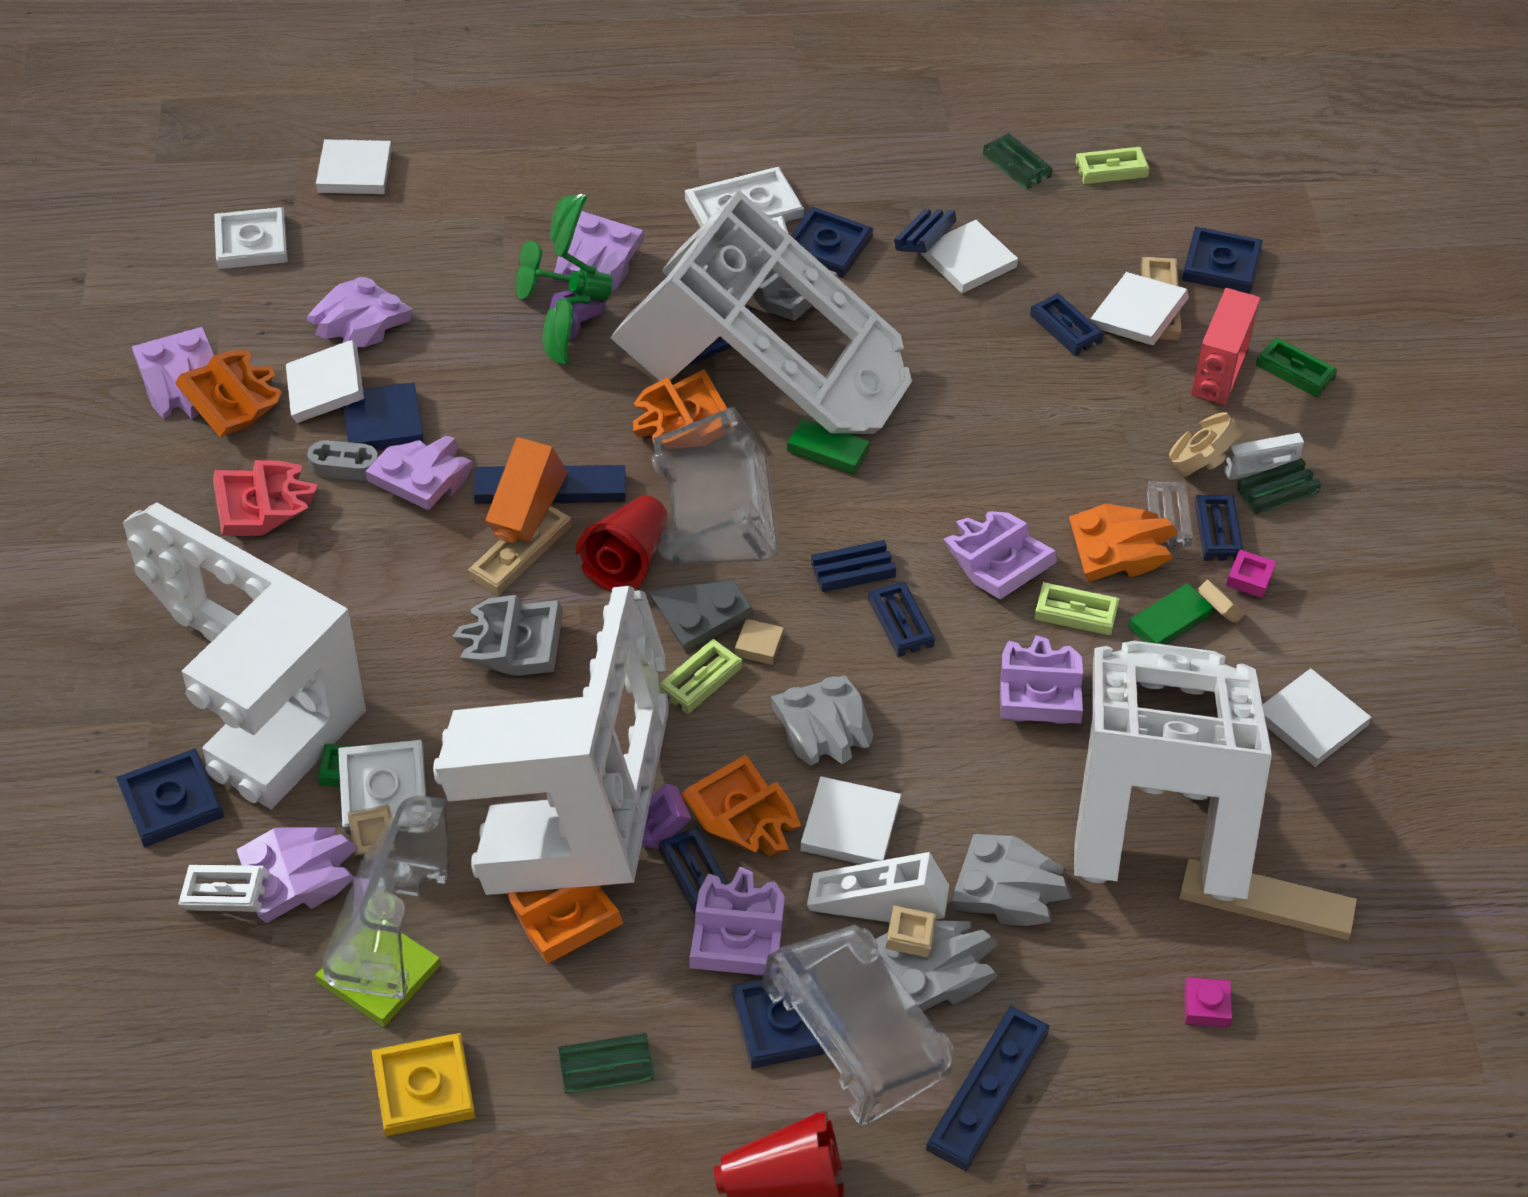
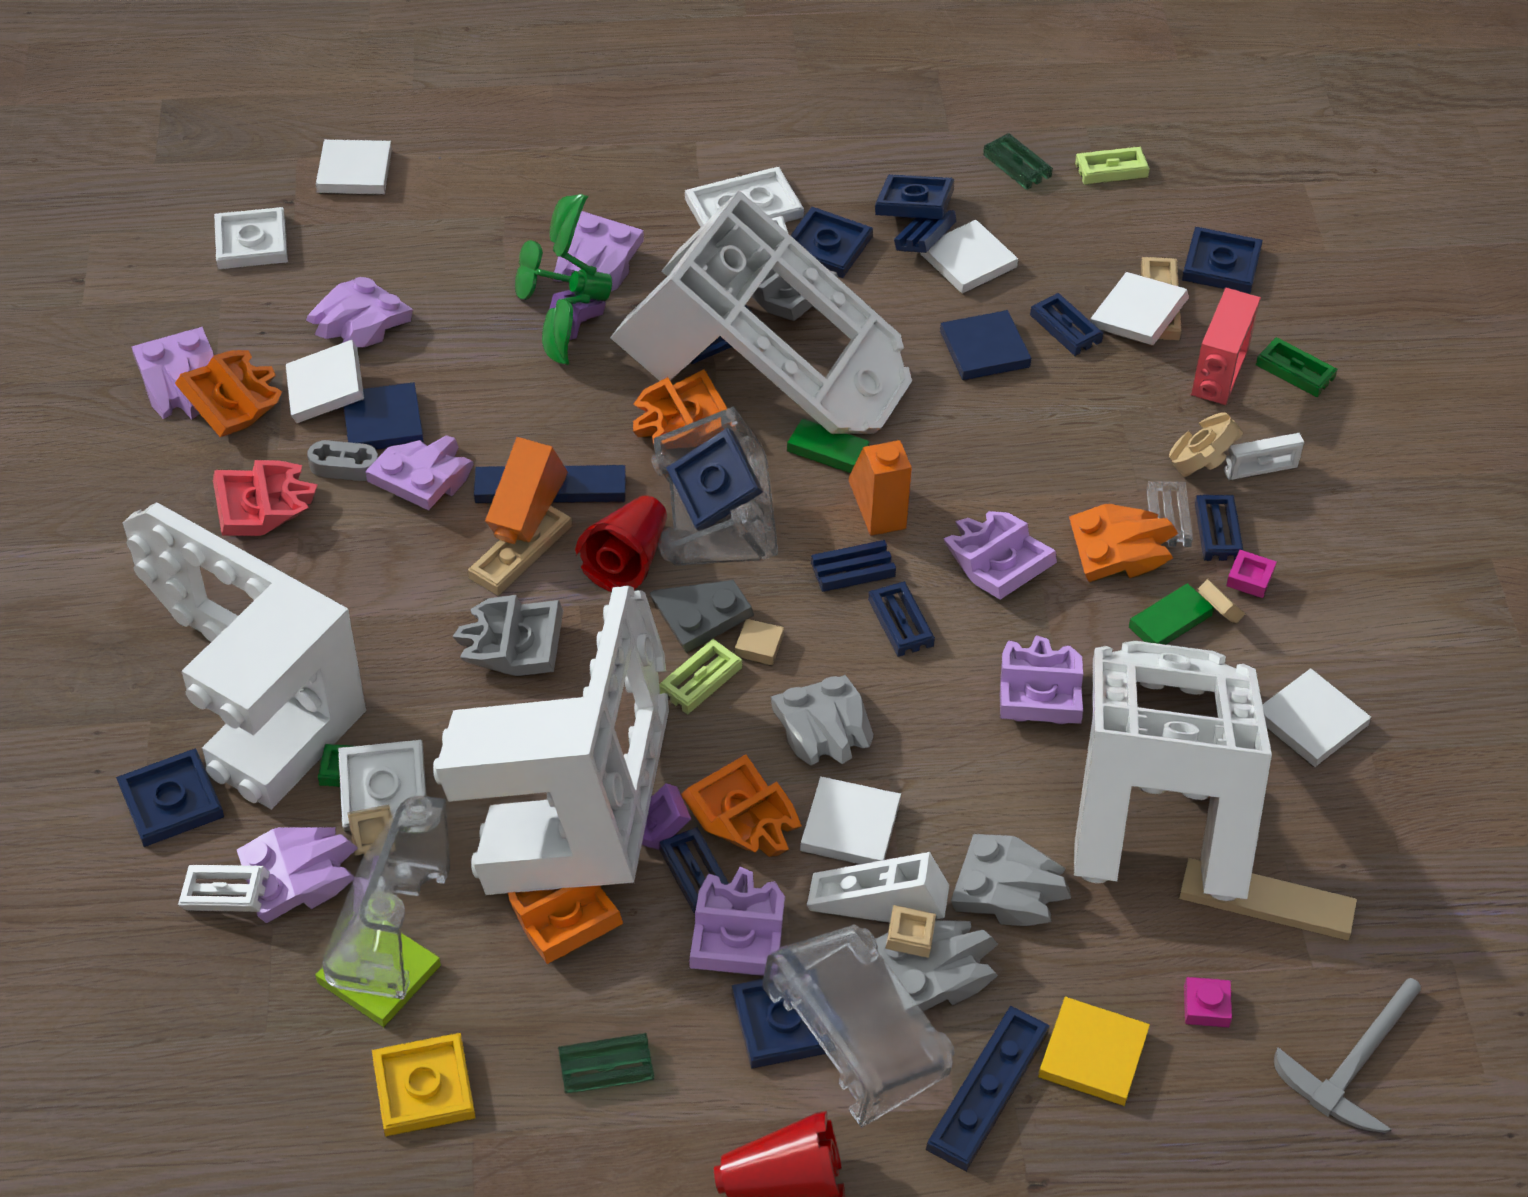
(714, 479): none -> dark blue tile
(882, 486): none -> orange slope
(914, 196): none -> dark blue tile
(985, 345): none -> dark blue tile
(1075, 613): yellowish green tile -> none
(1094, 1051): none -> yellow tile
(1274, 482): clear green tile -> none
(1328, 1096): none -> light grey piece

